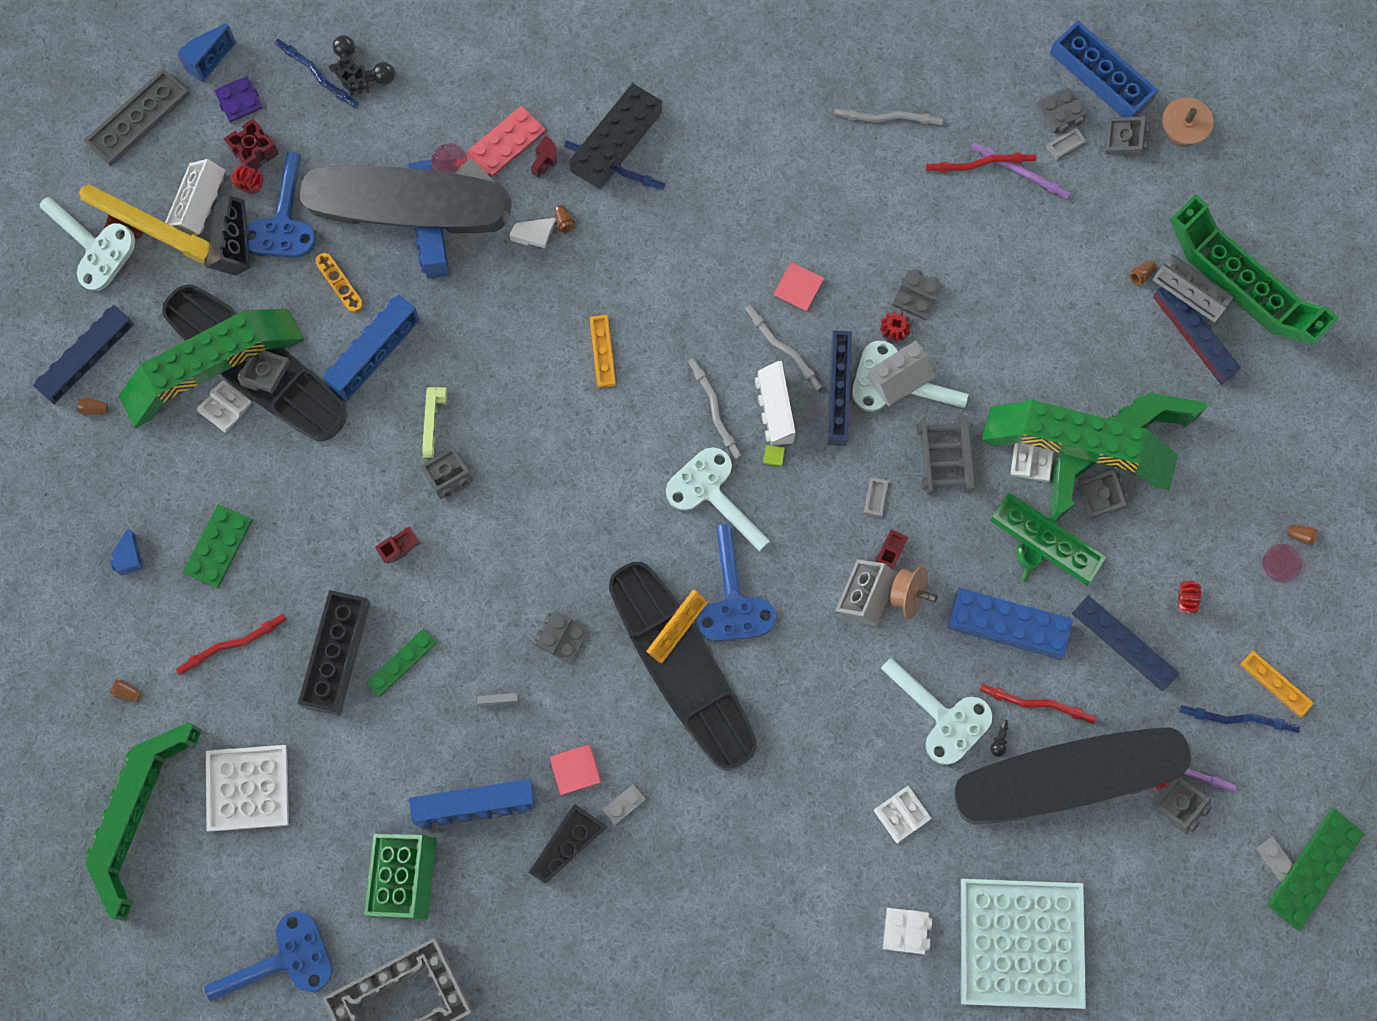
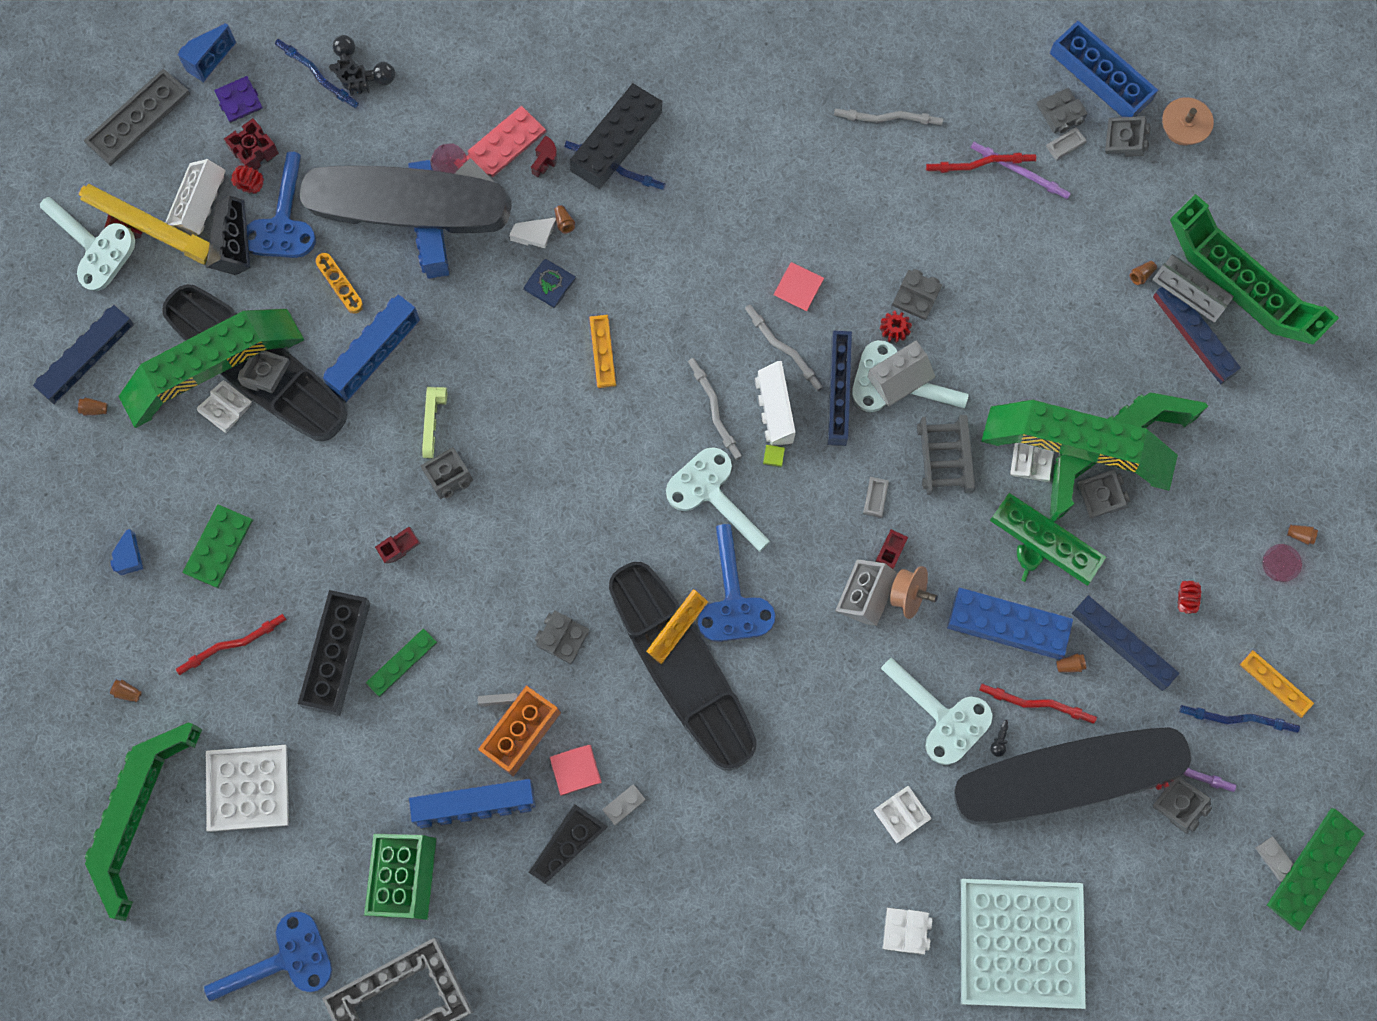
(519, 731): none -> orange slope
(549, 283): none -> dark blue slope
(1073, 663): none -> dark orange cone

